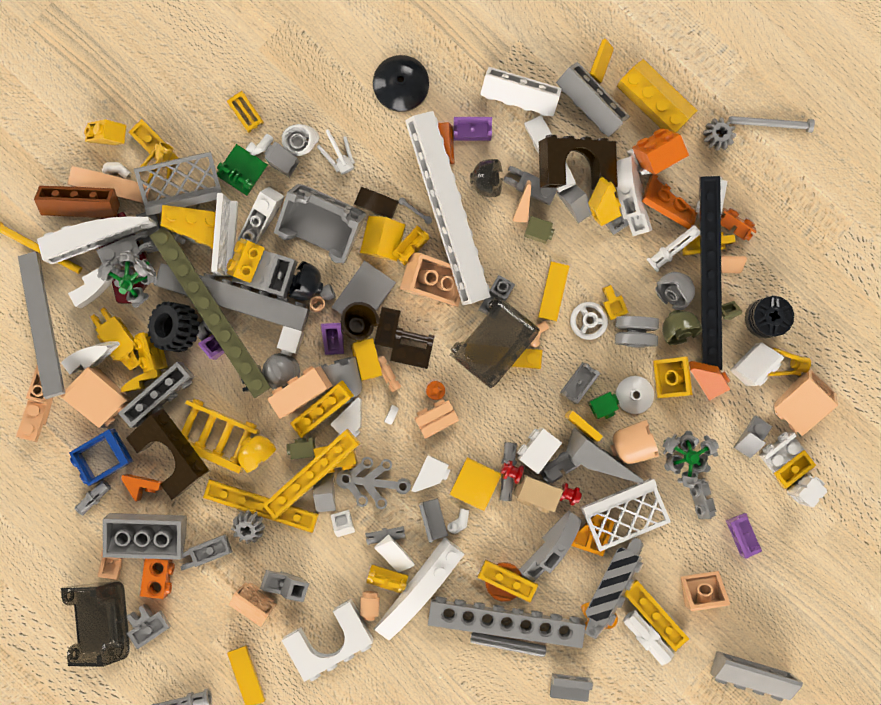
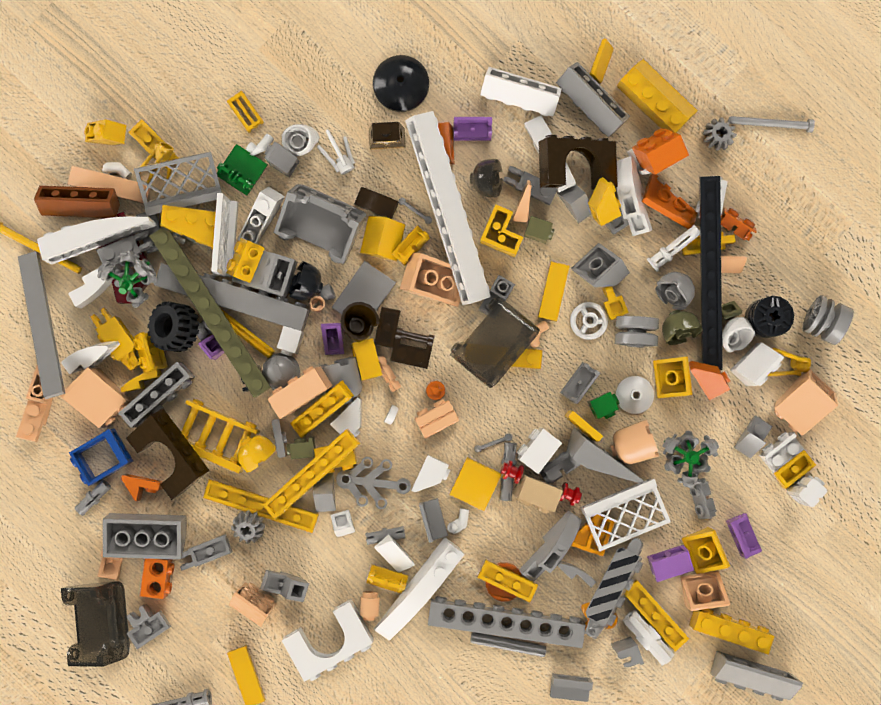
(249, 337): none -> yellow axle
(280, 438): none -> light grey plate
(387, 135): none -> dark brown torso
(497, 236): none -> yellow brick
(508, 437): none -> light grey hinge
(572, 570): none -> light grey slope
(601, 267): none -> light grey slope
(628, 648): none -> light grey hinge
(670, 563): none -> medium lavender hinge
(705, 551): none -> yellow slope
(733, 631): none -> yellow brick
(737, 334): none -> white hair
(828, 320): none -> light grey wheel

